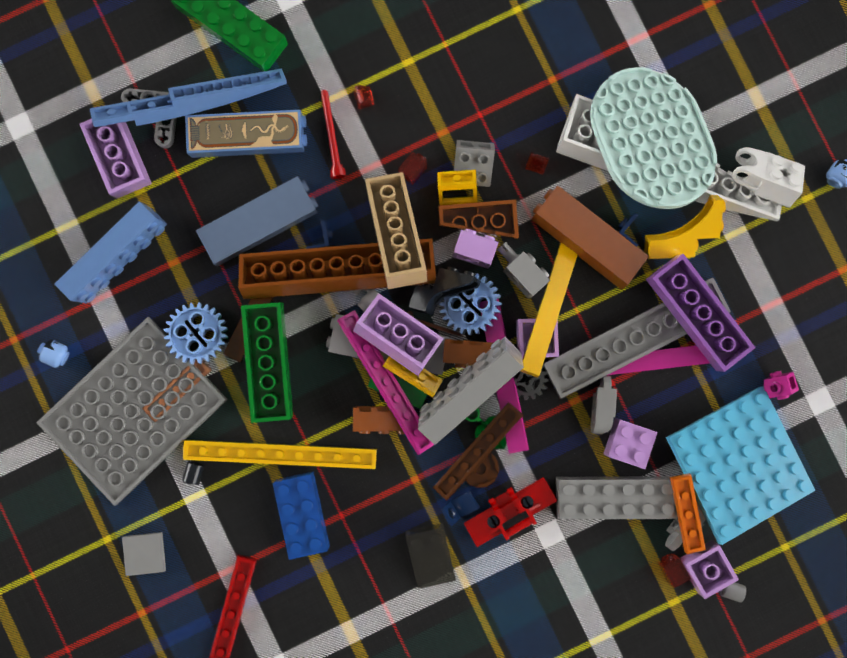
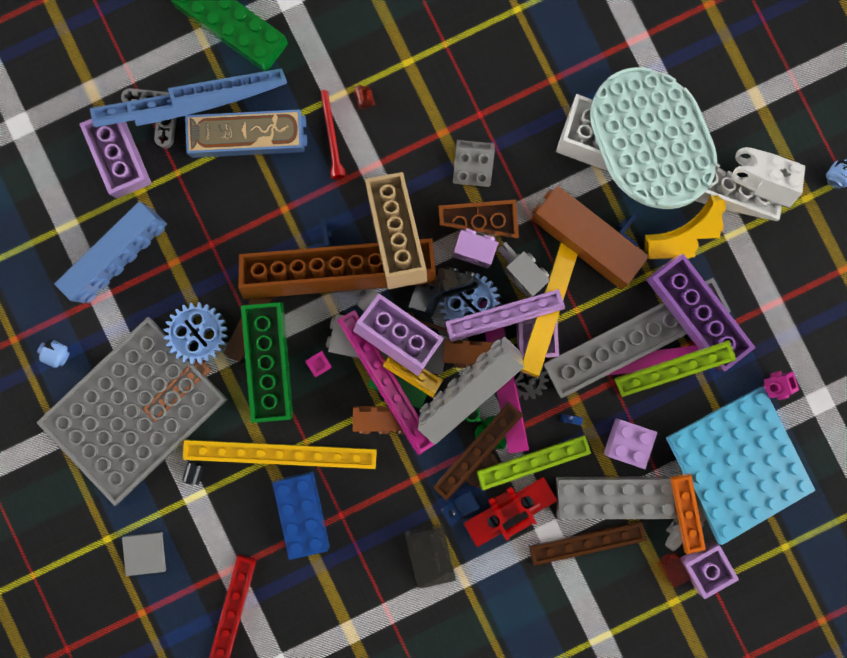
(257, 221): sand blue brick -> none
(318, 364): none -> dark pink tile
(413, 167): clear red brick -> none
(457, 181): yellow tile -> none
(505, 315): none -> lavender tile
(533, 462): none -> lime tile
(537, 163): clear red slope -> none
(571, 419): none -> blue tile
(587, 543): none -> reddish brown tile
(603, 407): light grey piece -> none
(676, 368): none -> lime tile
(734, 592): light grey beam -> none

